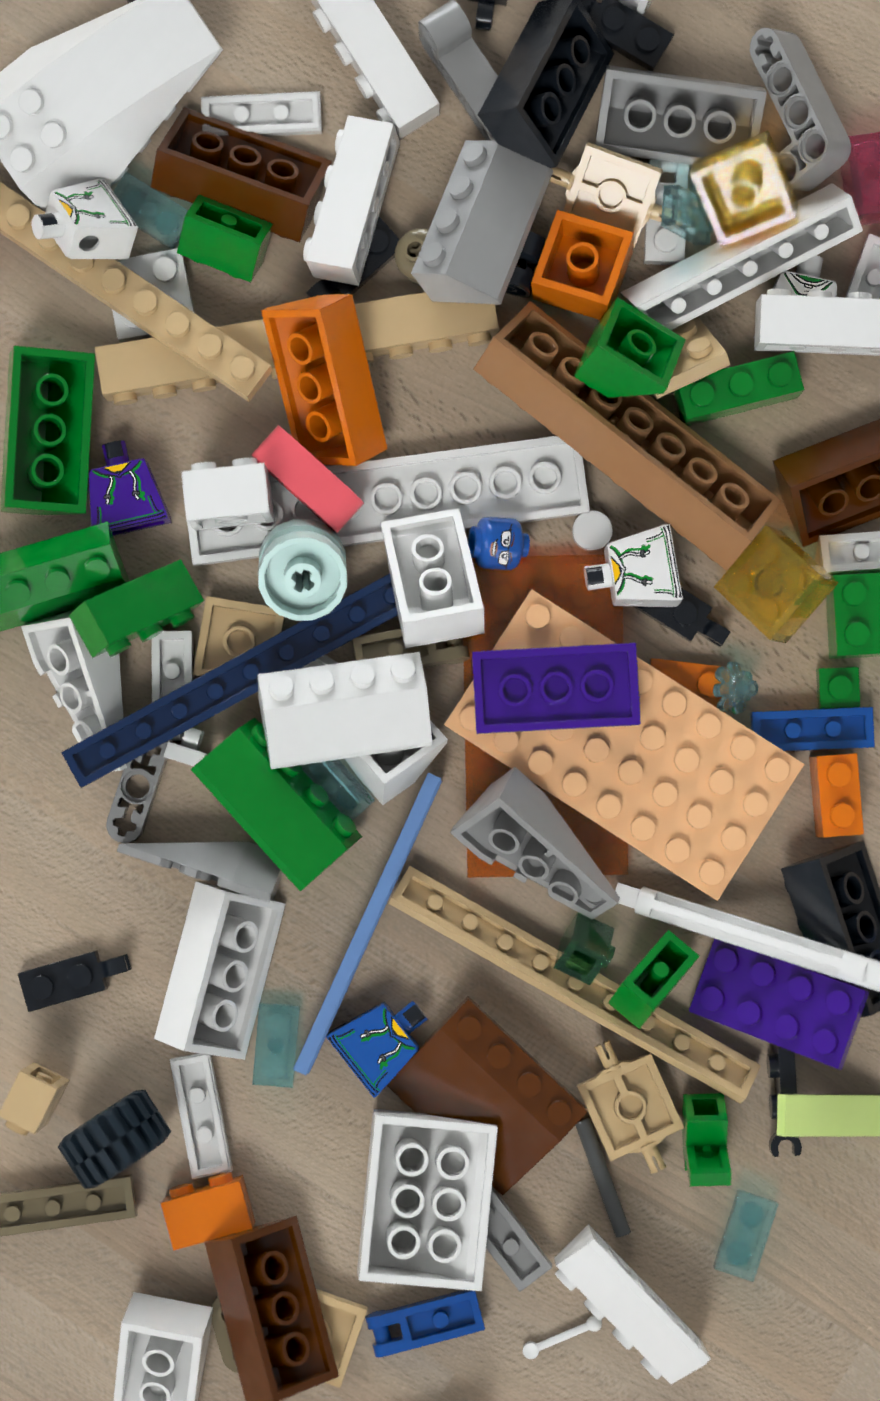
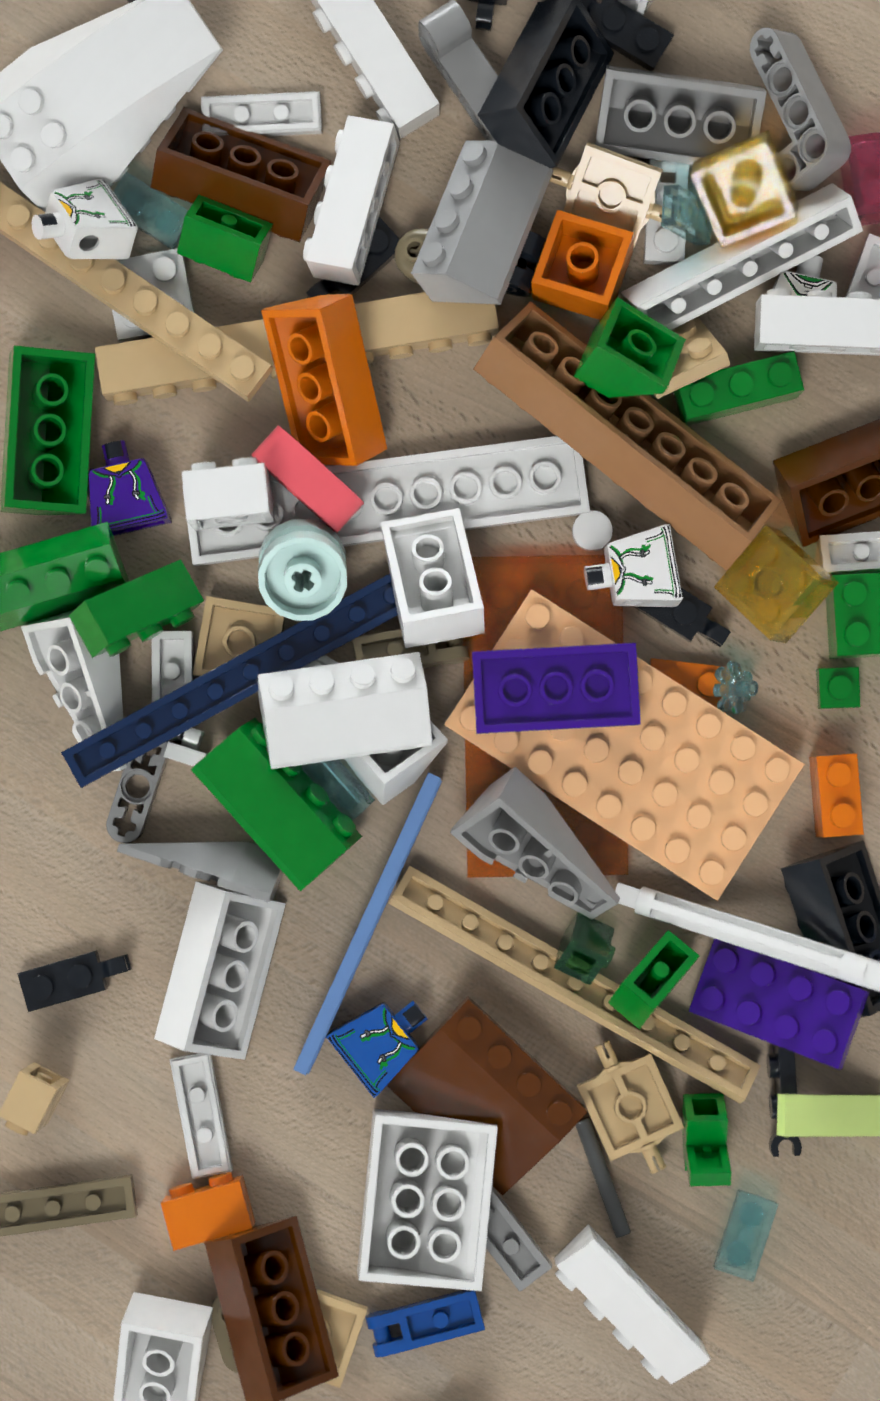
(114, 1139): black wheel -> none
(276, 1045): clear light blue plate -> none
(498, 543): blue head -> none
(531, 1349): white hinge -> none
(816, 728): blue plate -> none

